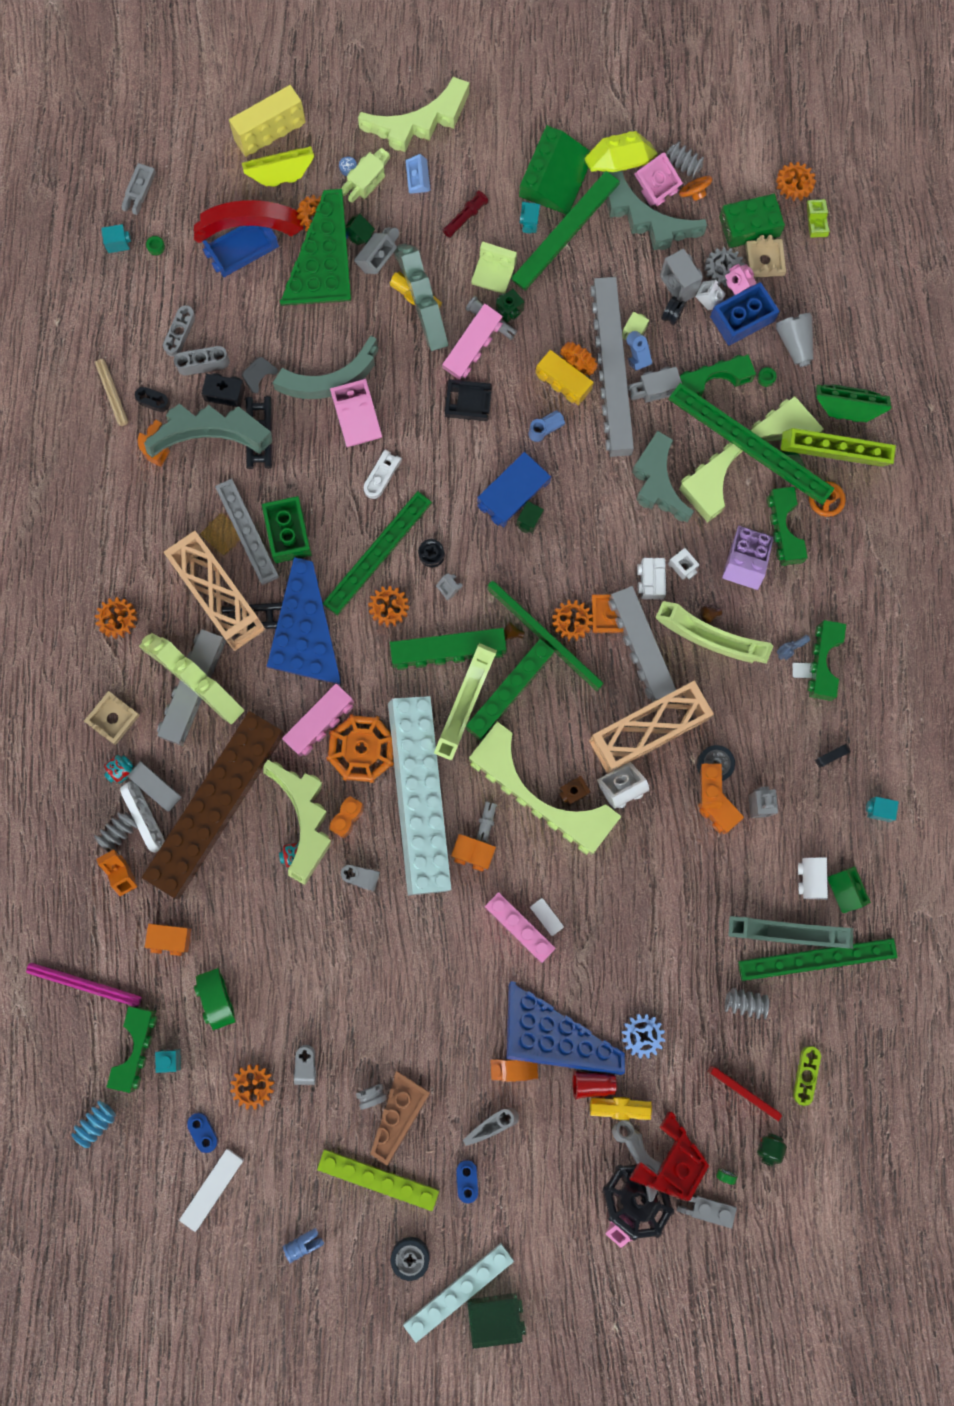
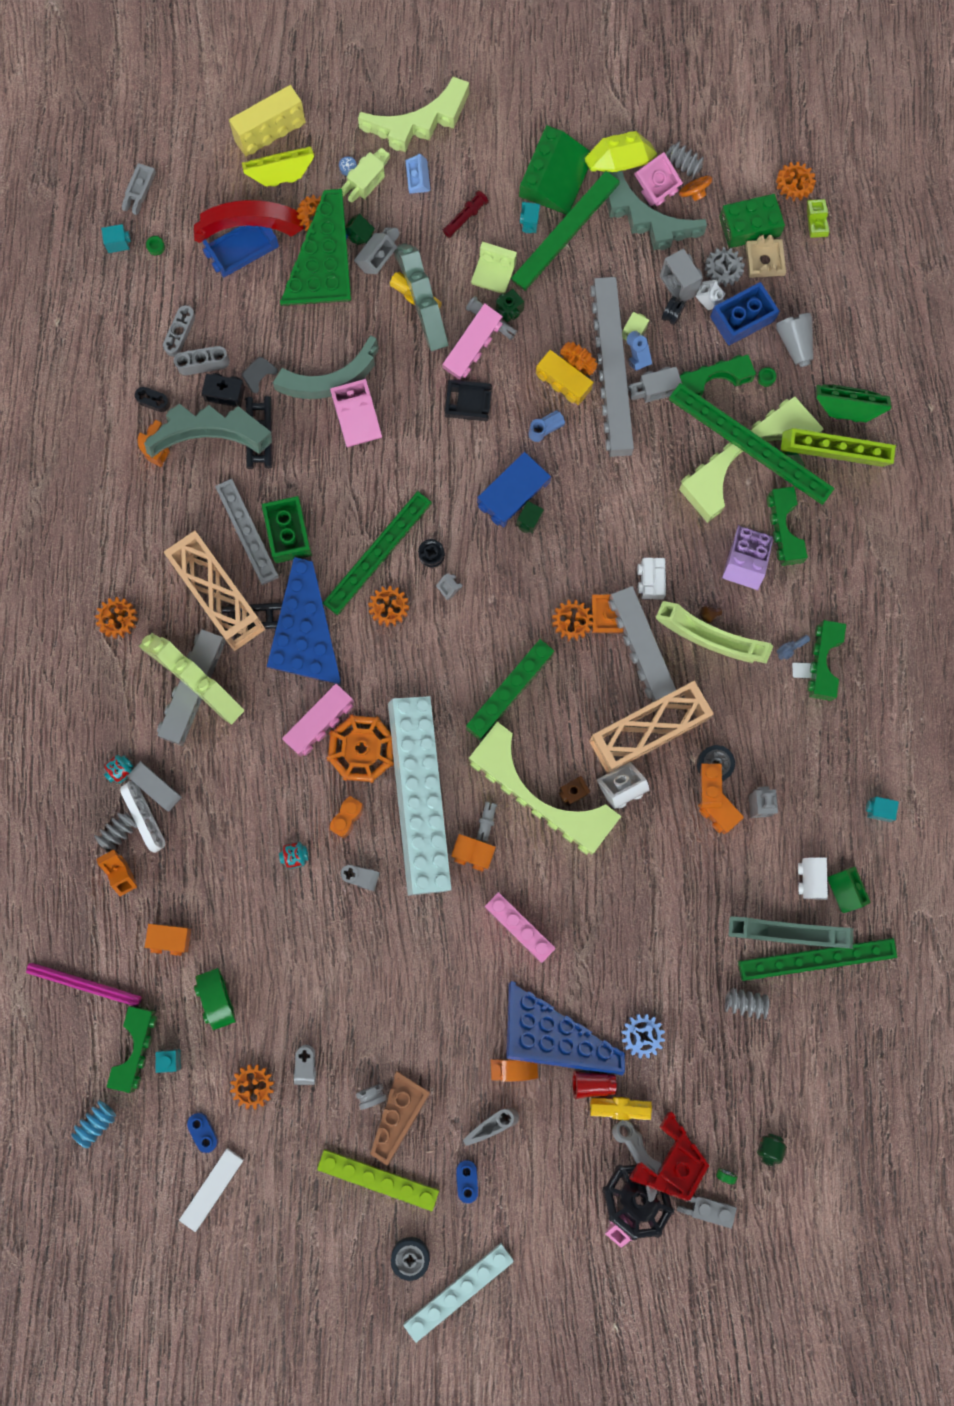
(98, 718): tan piece -> none
(111, 392): tan axle -> none
(213, 805): reddish brown brick -> none
(221, 534): clear yellow piece -> none
(300, 1246): medium blue hinge -> none
(310, 817): yellowish green arch -> none
(381, 475): white plate -> none
(445, 648): green brick -> none
(465, 702): yellowish green arch -> none
(495, 1320): clear green brick -> none
(512, 632): reddish brown rock -> none
(545, 636): green tile -> none
(546, 917): white sticker -> none
(658, 489): sand green arch -> none
(686, 559): white brick -> none
(740, 278): bright pink brick -> none
(744, 1093): red tile -> none
(812, 1083): lime beam -> none
(833, 755): black beam -> none
(836, 494): orange piece -> none

